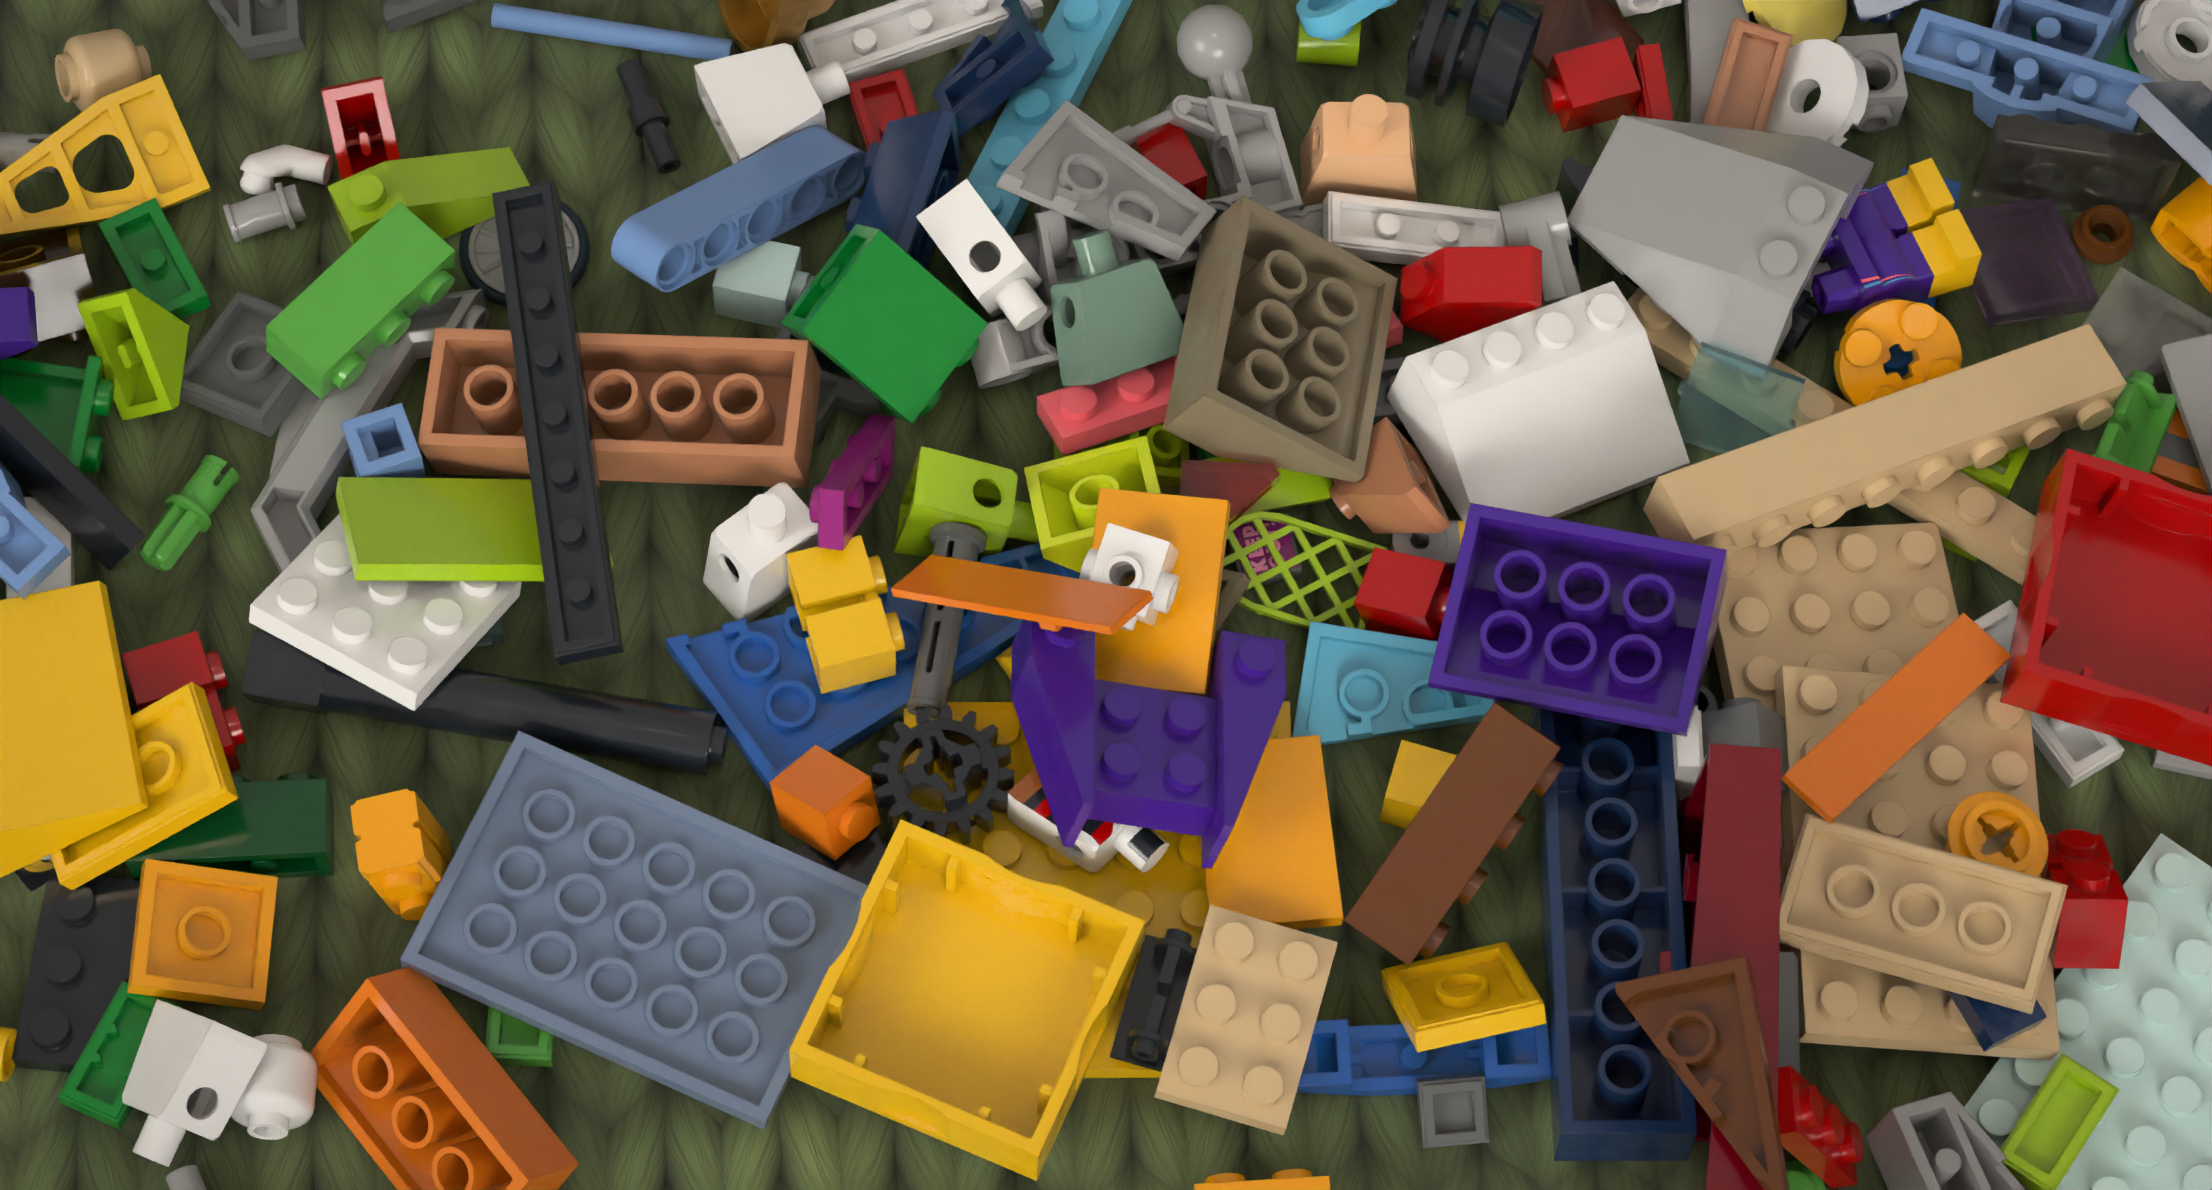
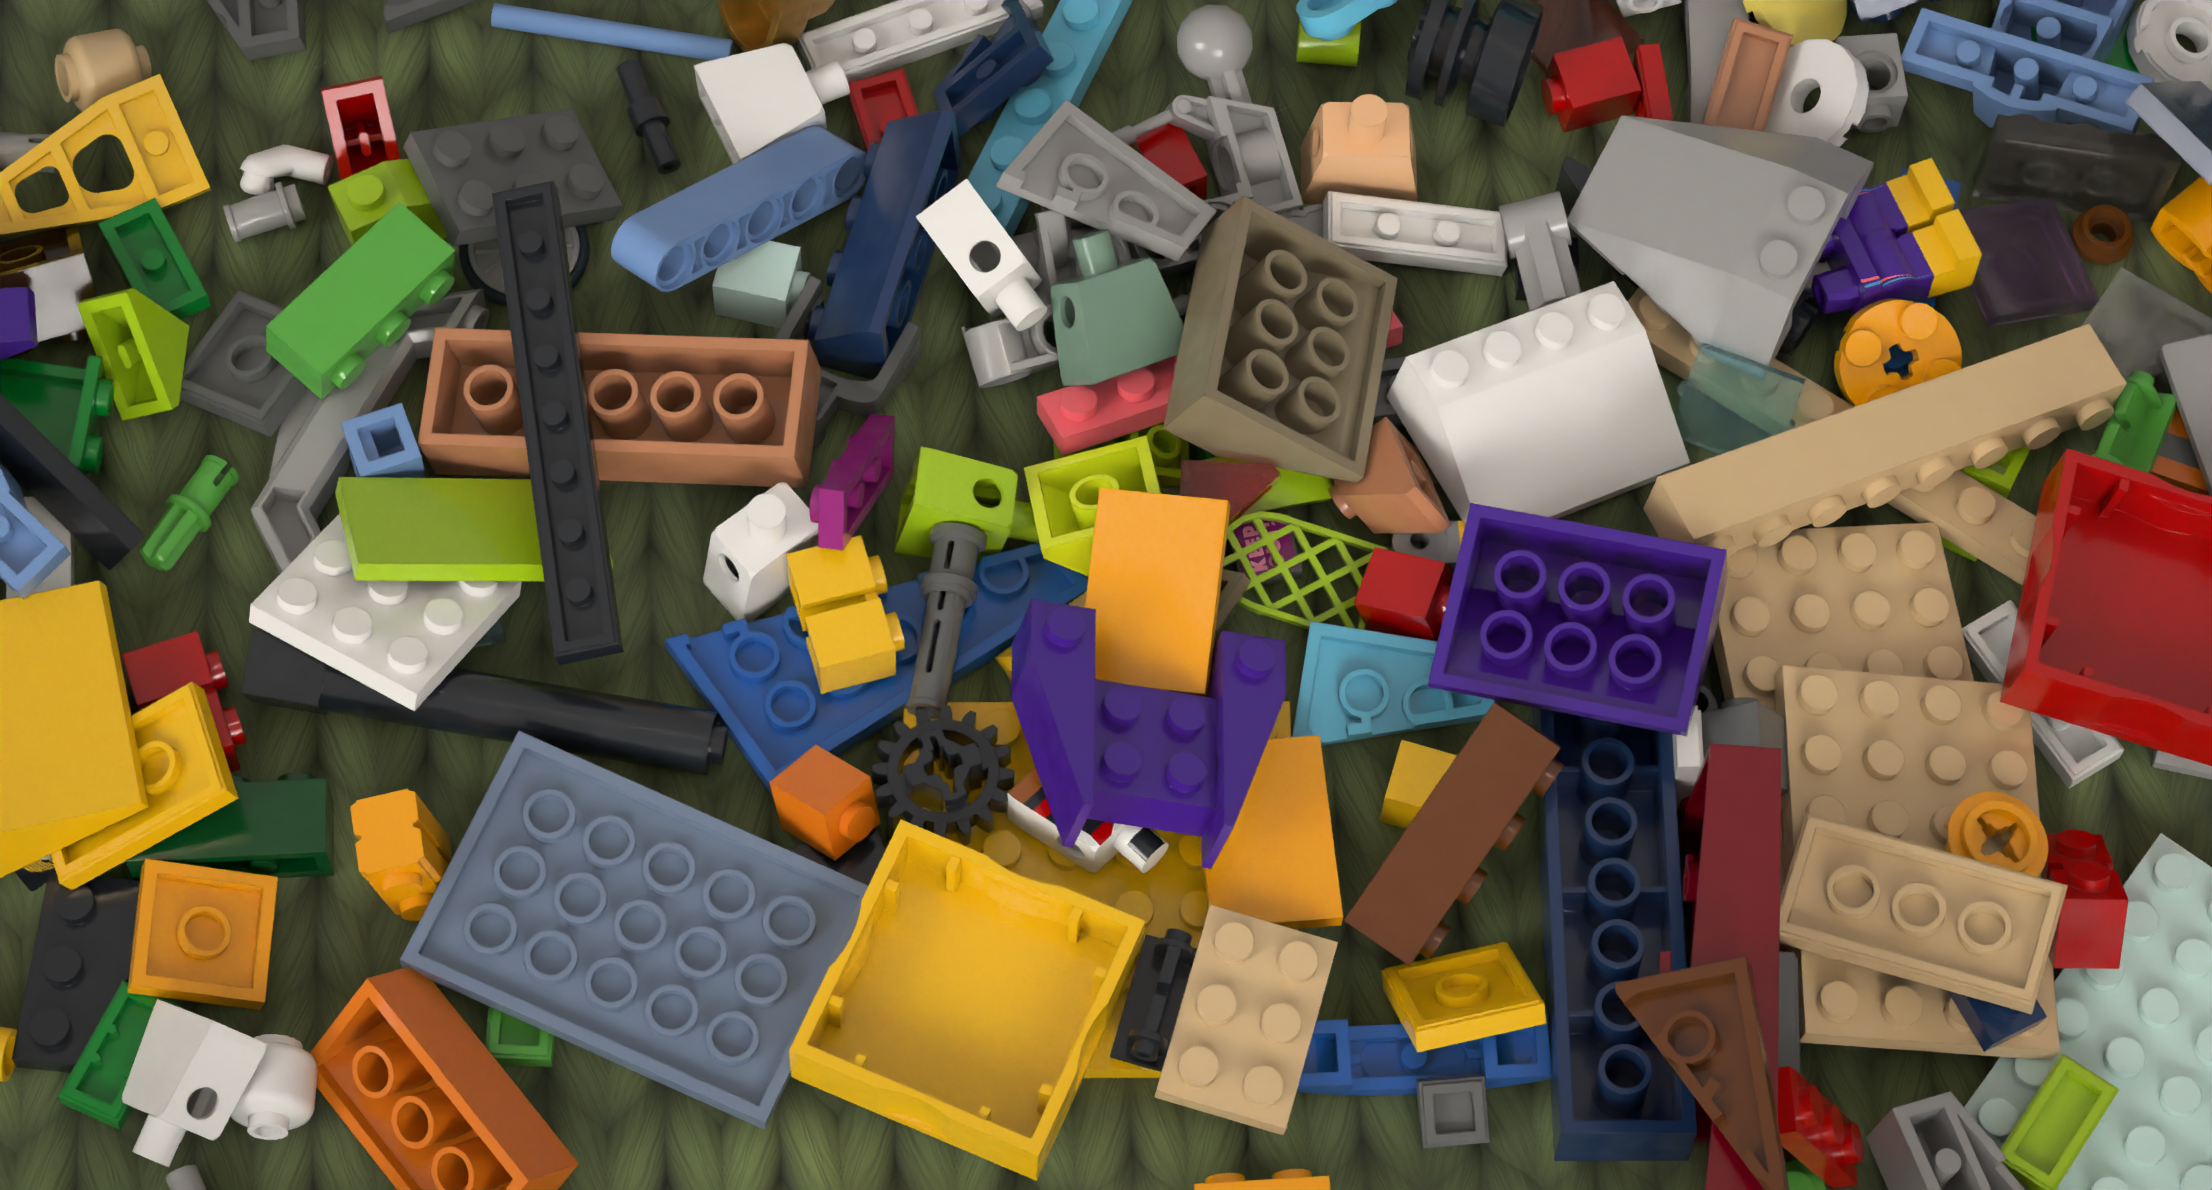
(473, 160): none -> dark grey plate
(886, 322): green panel -> none
(1023, 594): orange piece -> none
(1130, 553): white brick -> none
(1469, 289): red slope -> none
(1895, 718): orange piece -> none

